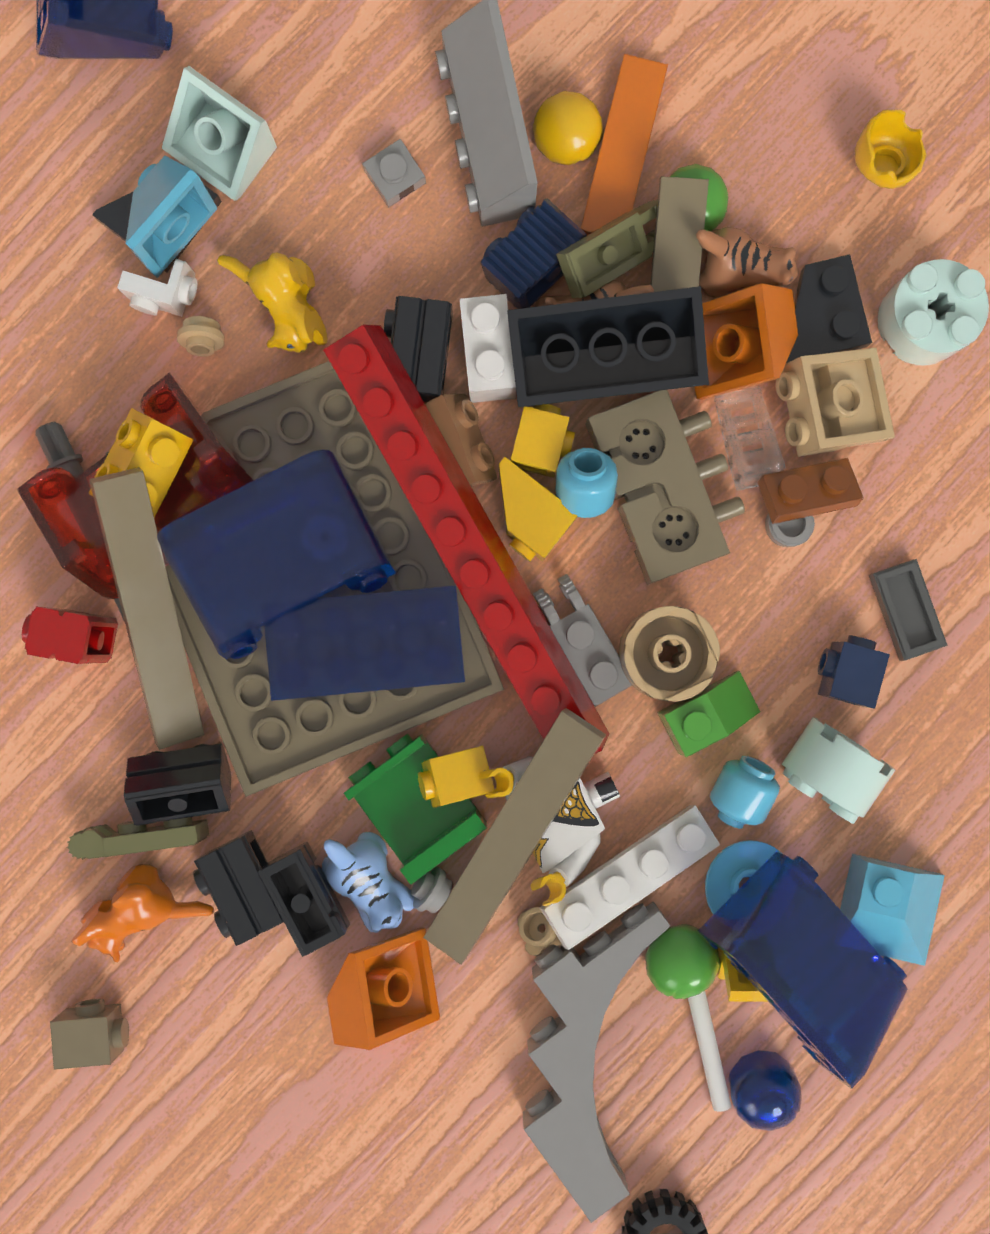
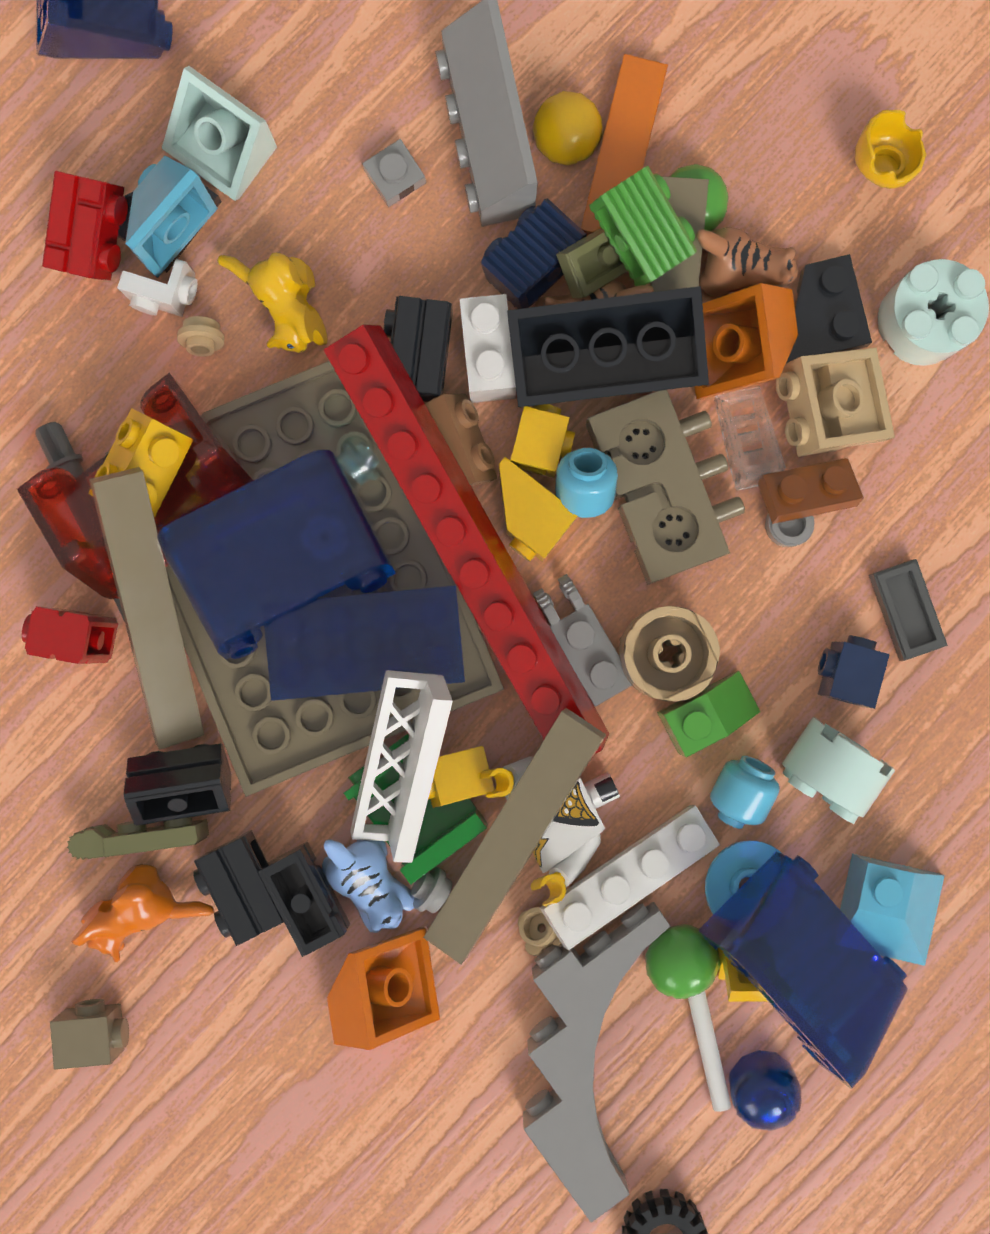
(84, 226): none -> red brick
(359, 462): none -> clear light blue plate
(419, 763): none -> white fence
(644, 226): none -> bright green brick

